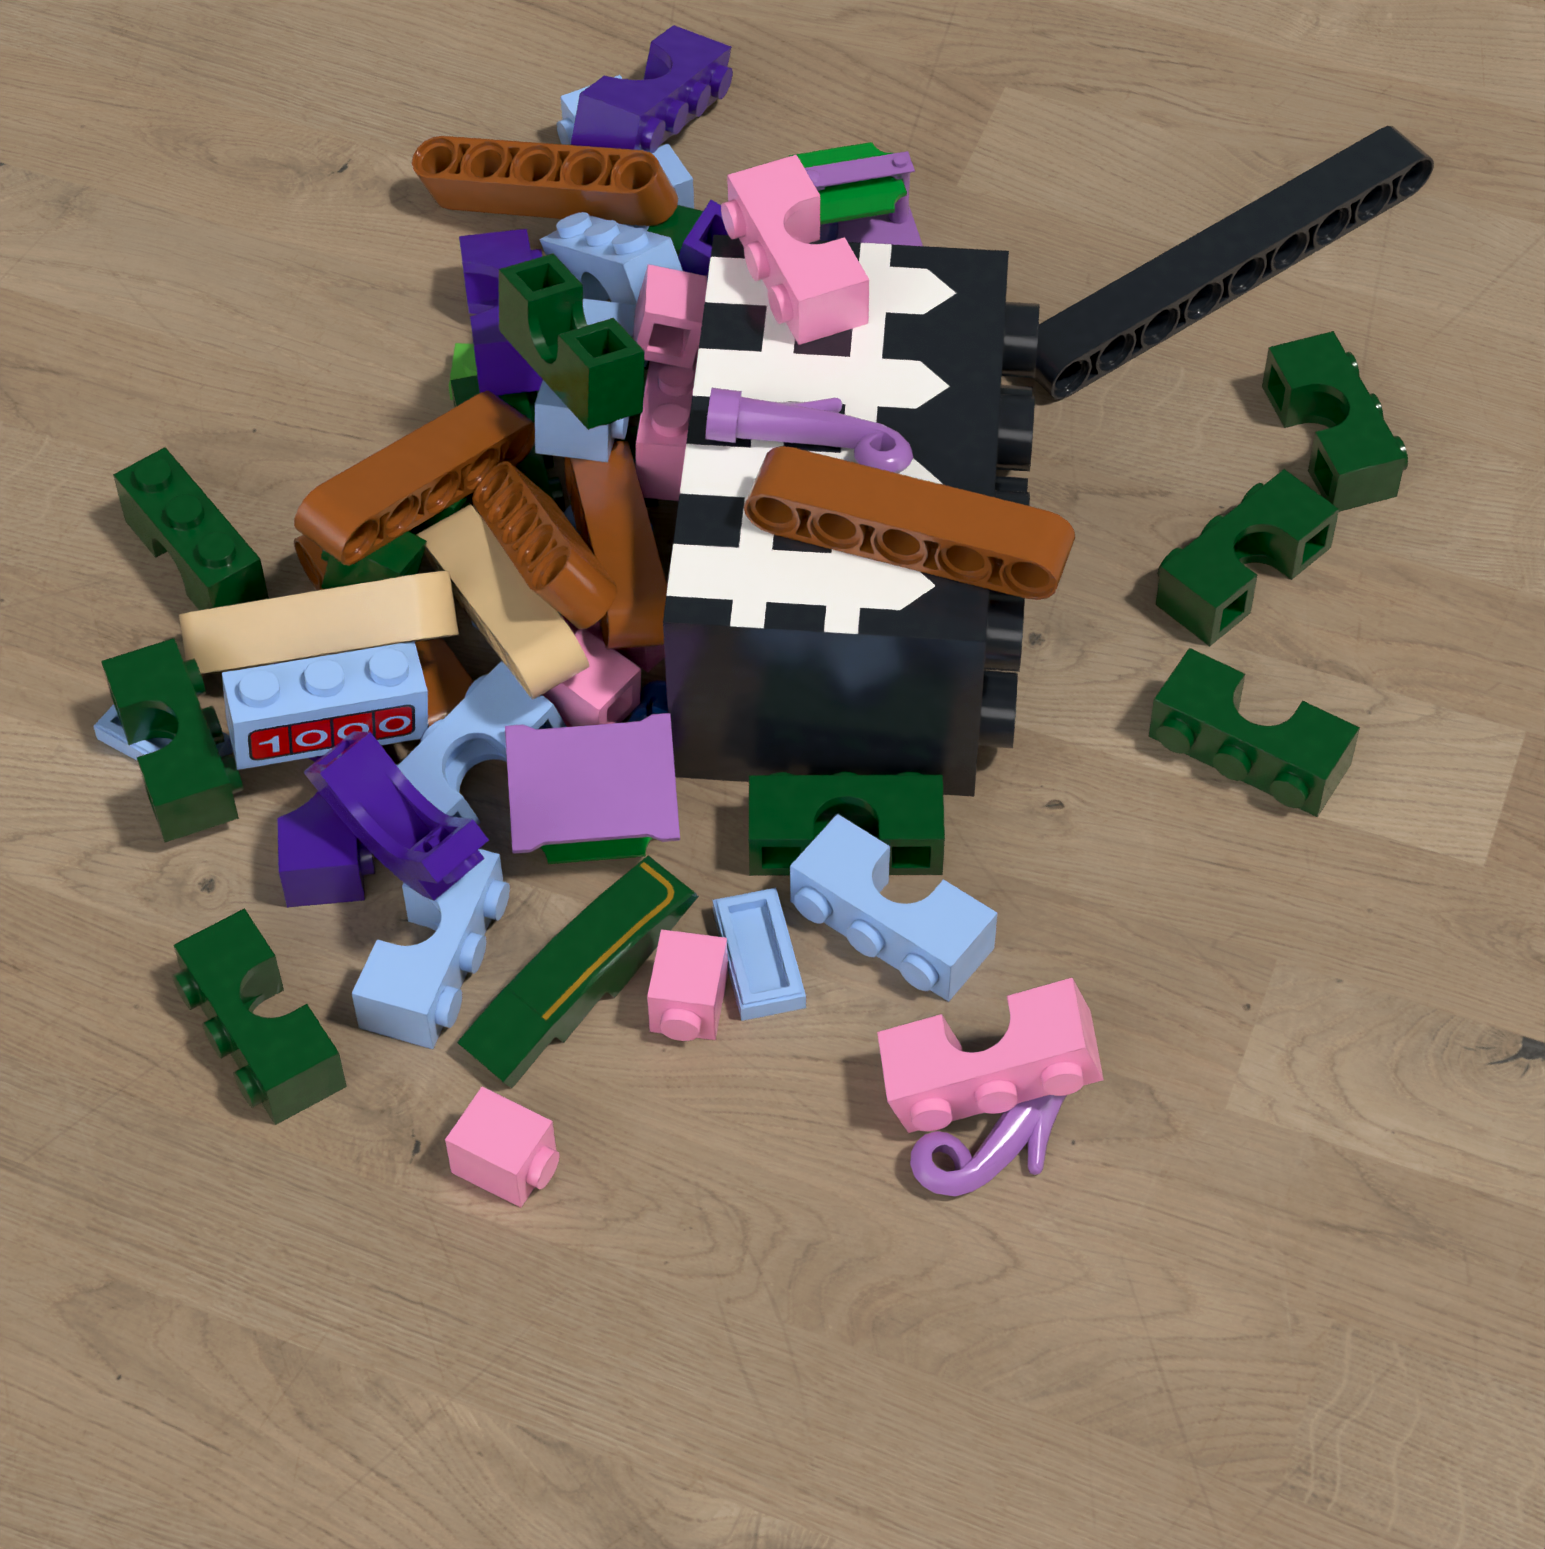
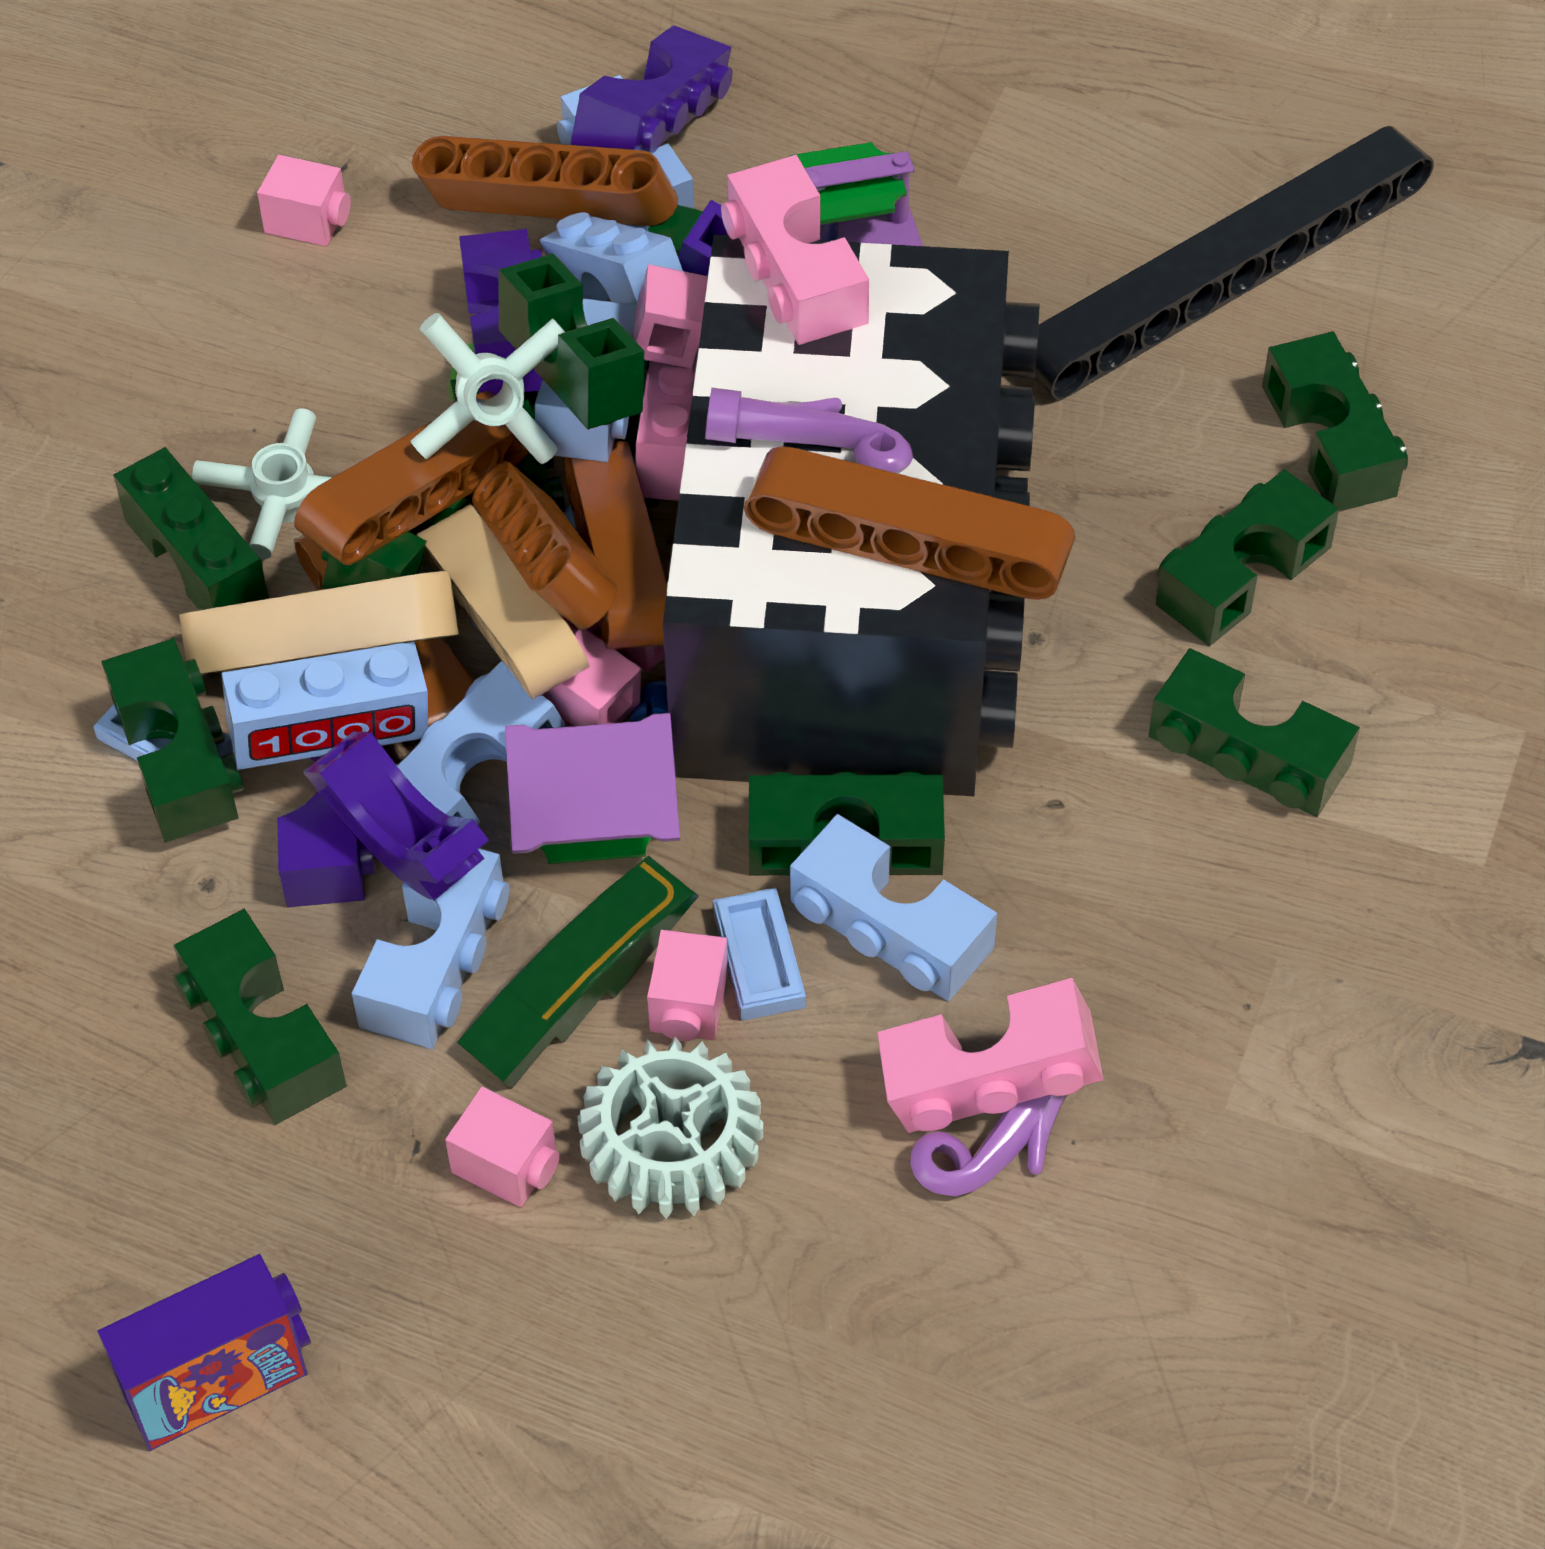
(207, 1350): none -> dark purple brick
(277, 480): none -> light aqua bar
(303, 200): none -> bright pink brick
(472, 373): none -> light aqua bar
(656, 1158): none -> light aqua gear

